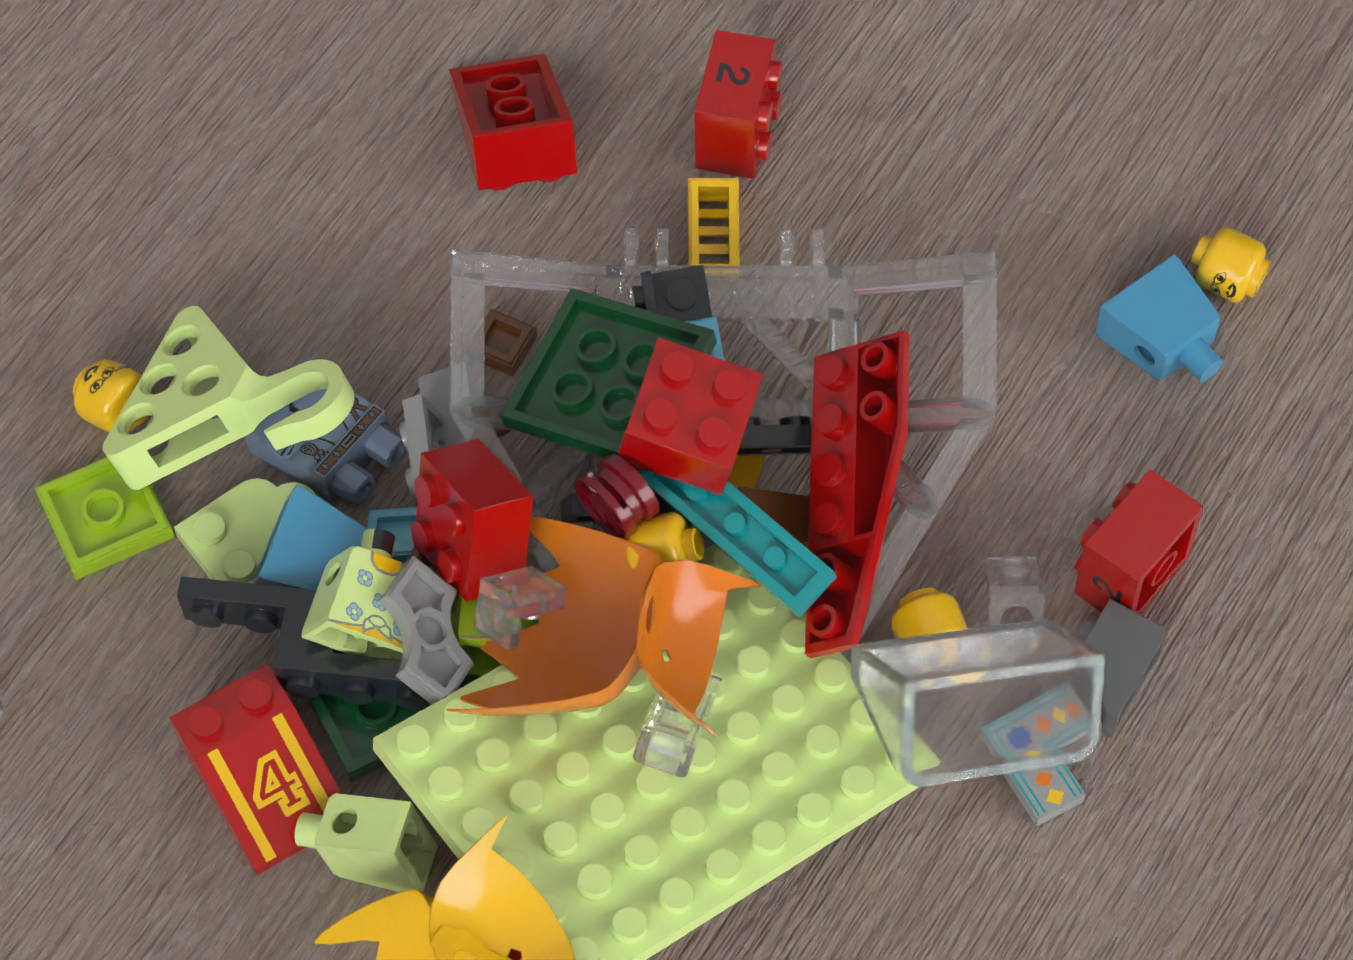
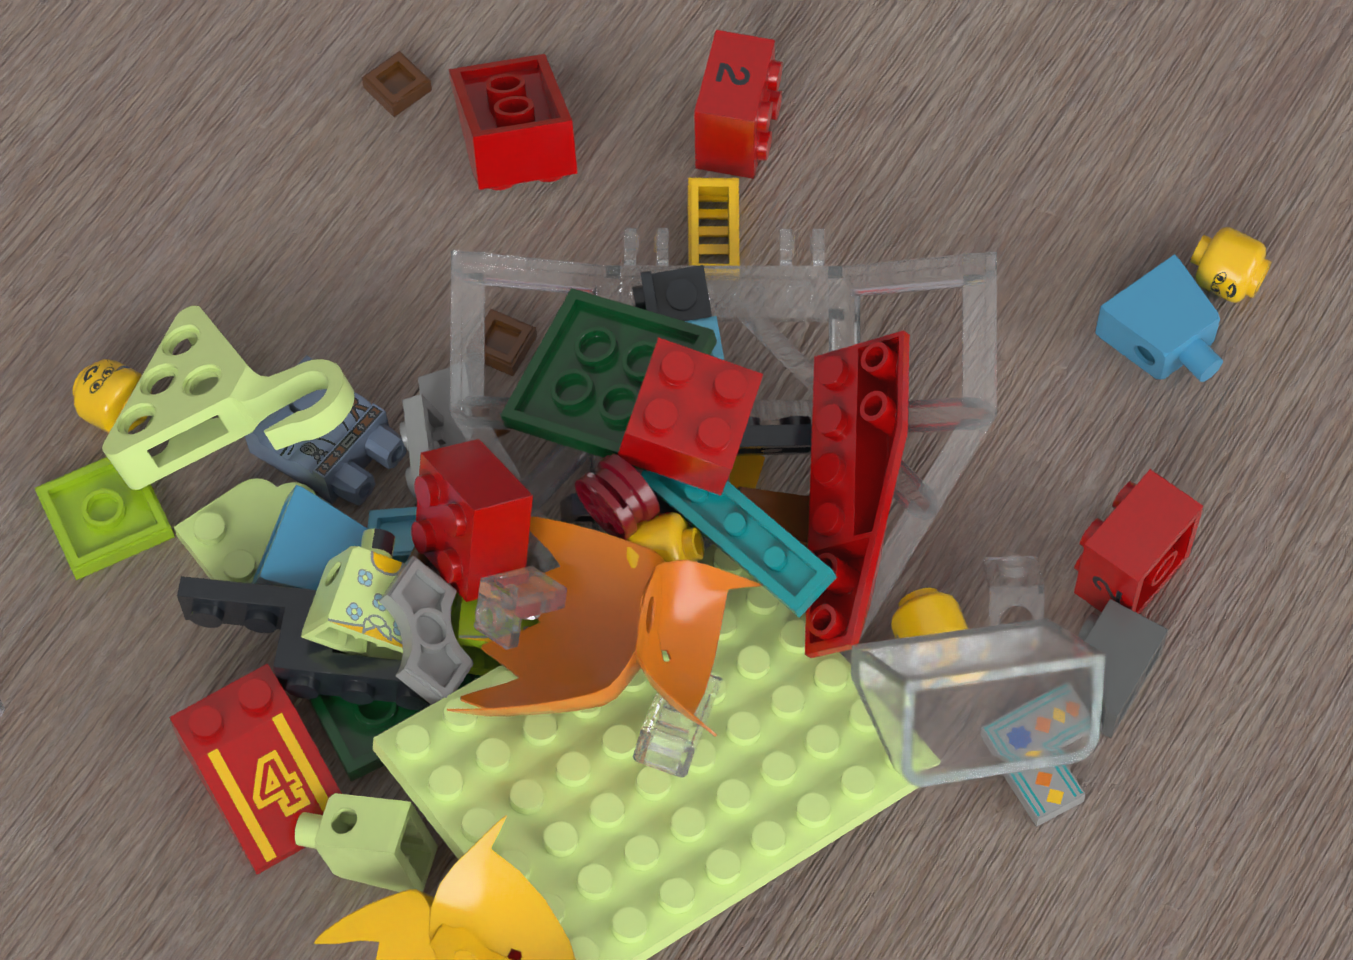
(396, 83): none -> reddish brown tile

